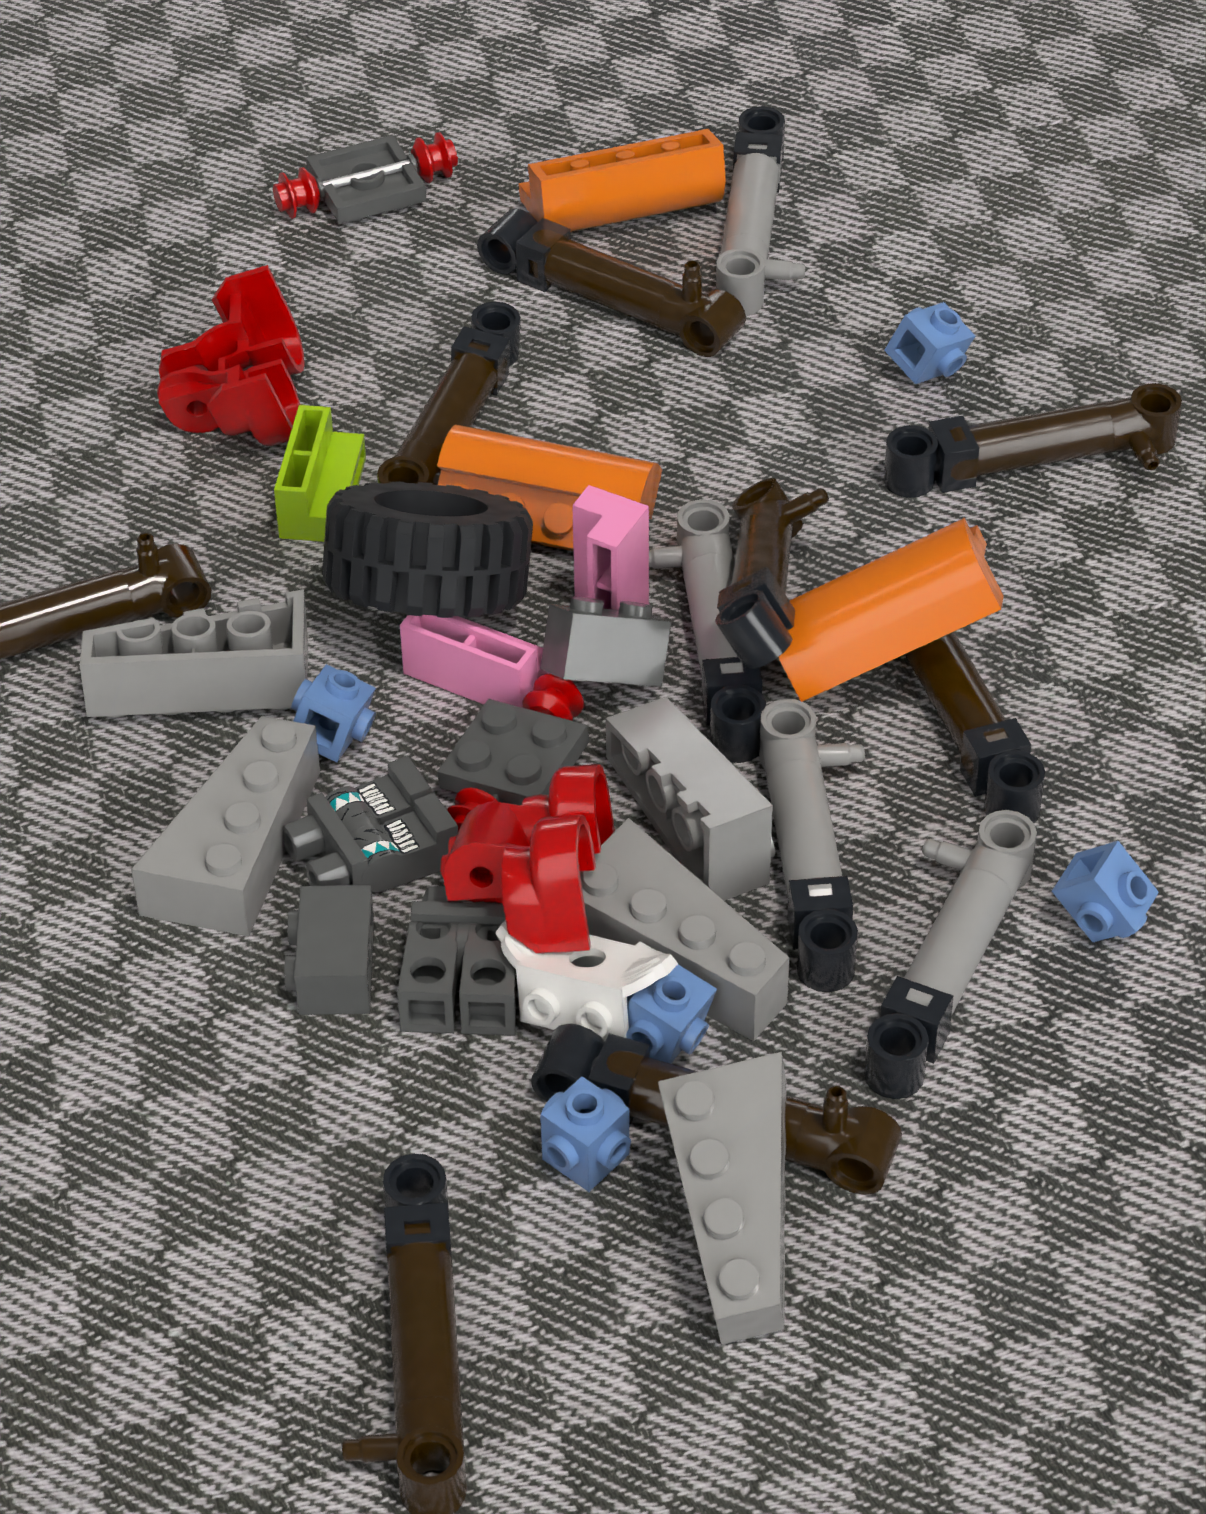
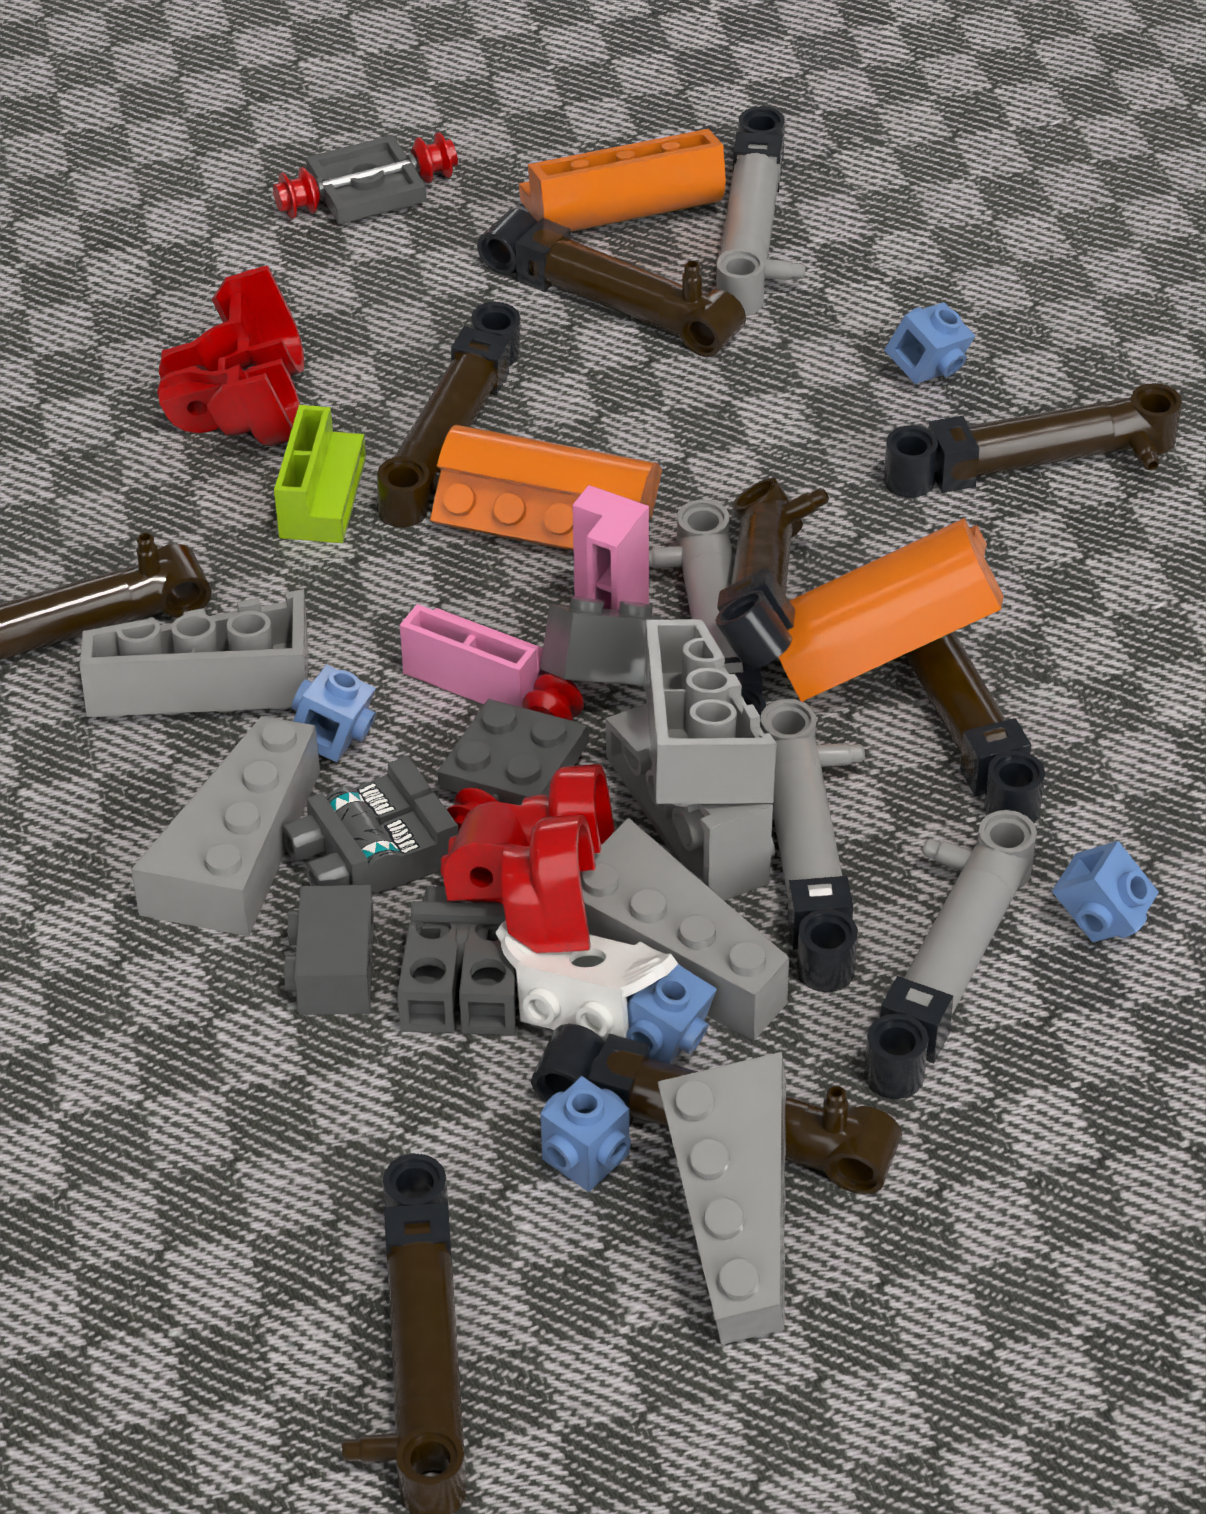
(427, 549): black tyre -> none
(700, 728): none -> light grey wedge

